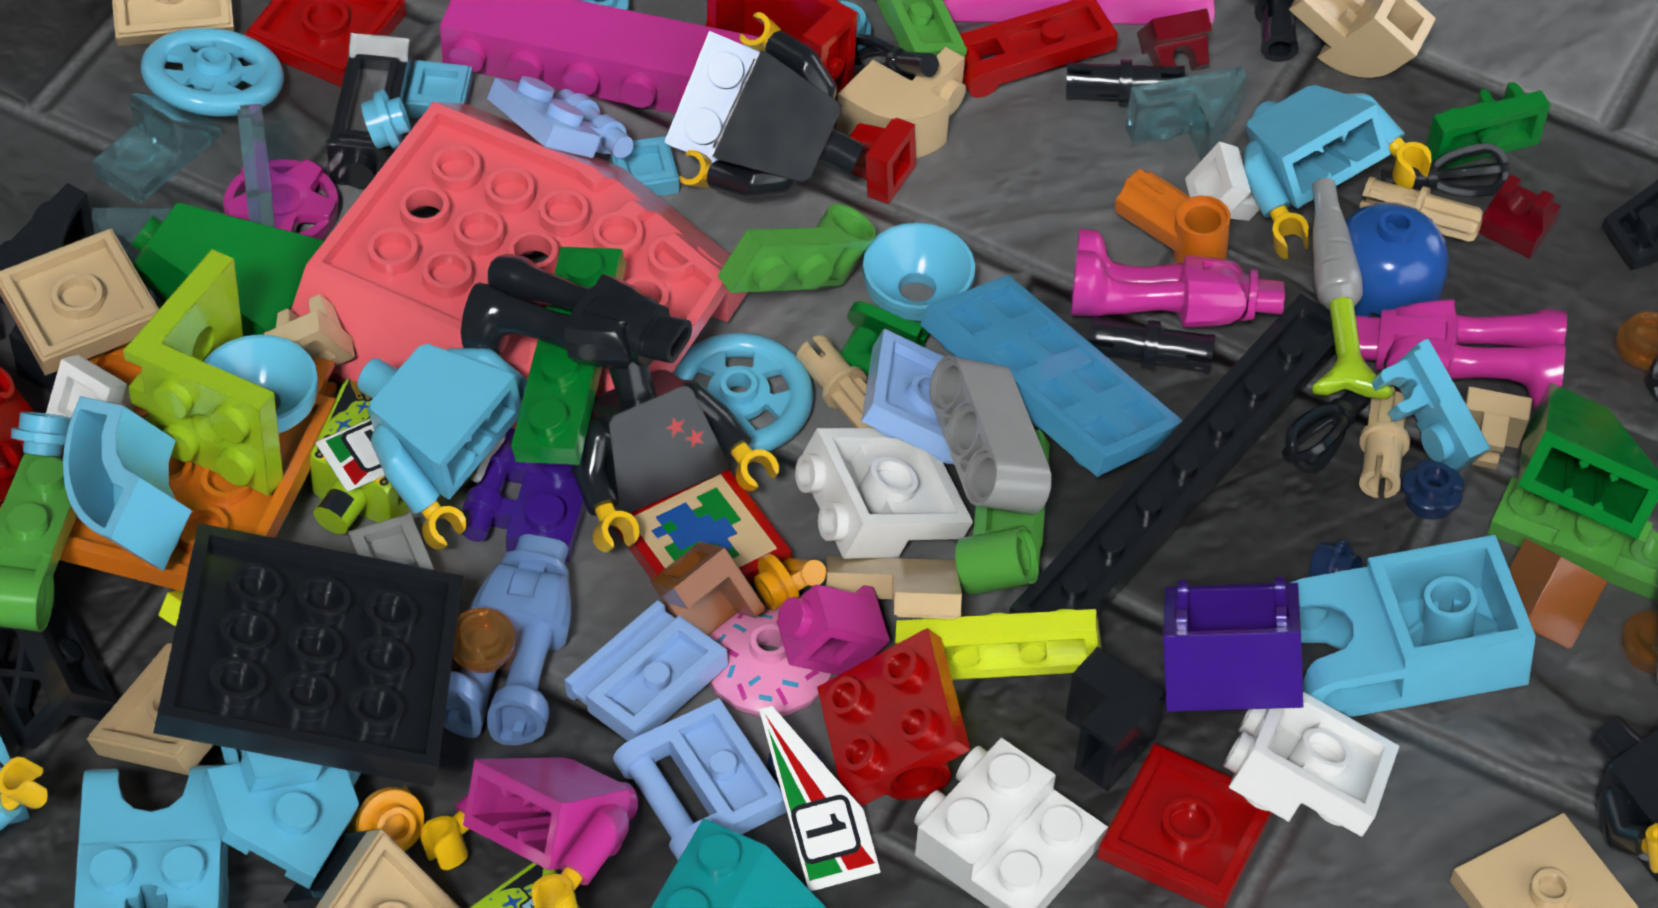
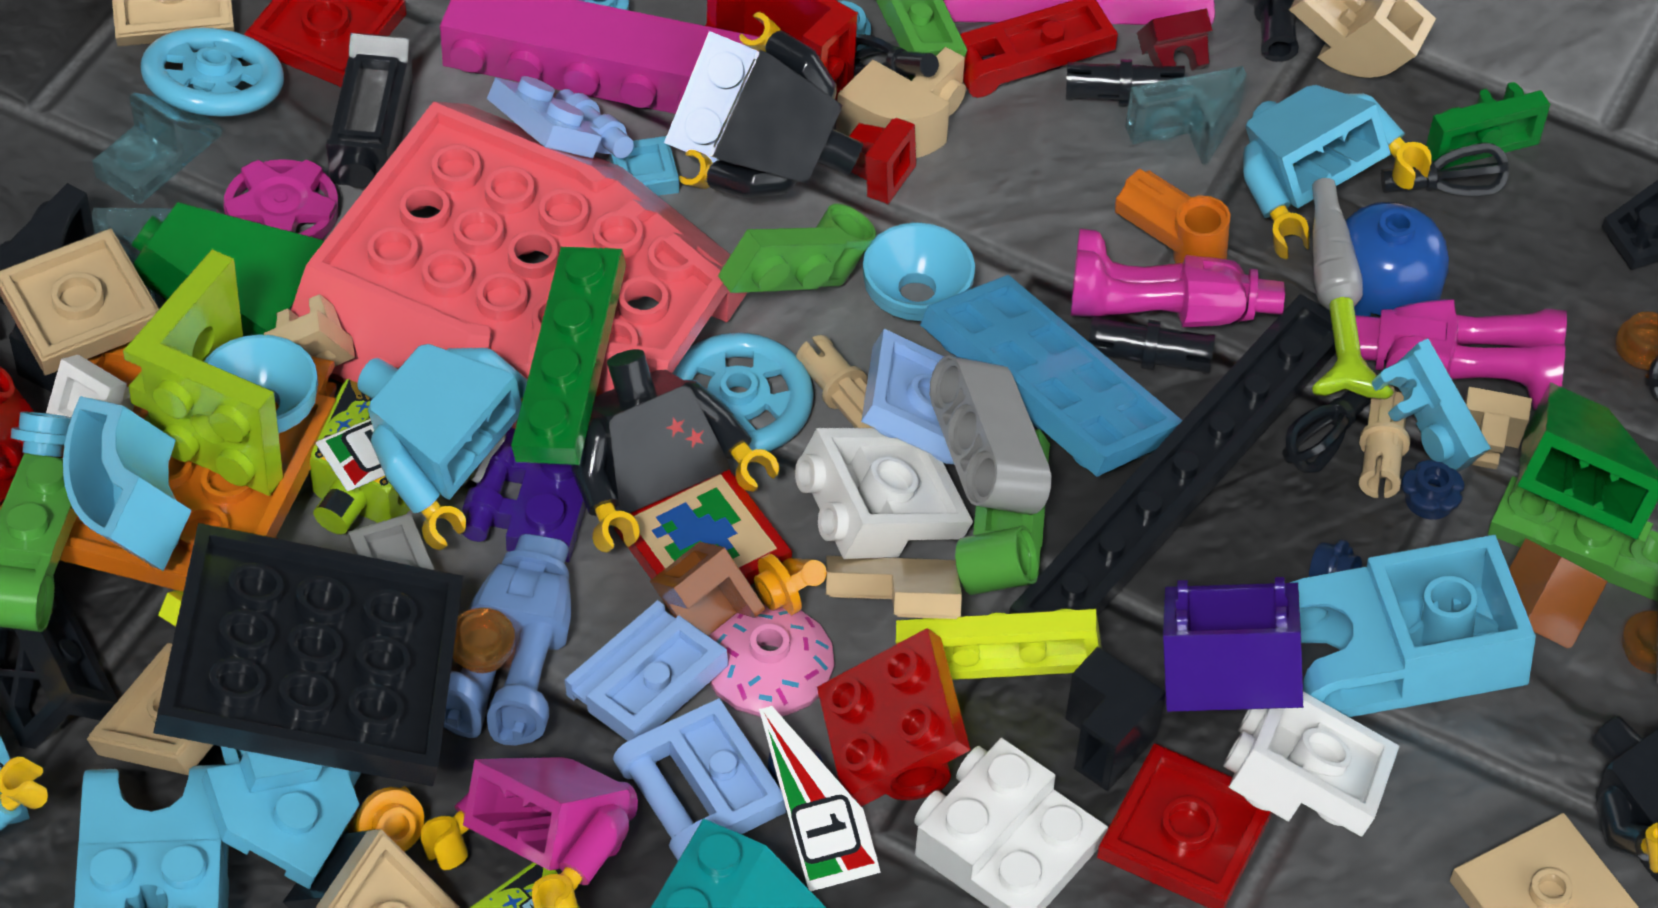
(255, 164): clear light blue tile -> none
(385, 120): medium azure plate -> none
(436, 83): medium azure tile -> none
(607, 323): black piece -> none
(832, 628): dark pink brick -> none
(868, 325): green piece -> none
(1224, 178): white tile -> none
(1450, 216): tan axle -> none
(1519, 217): dark red tile -> none

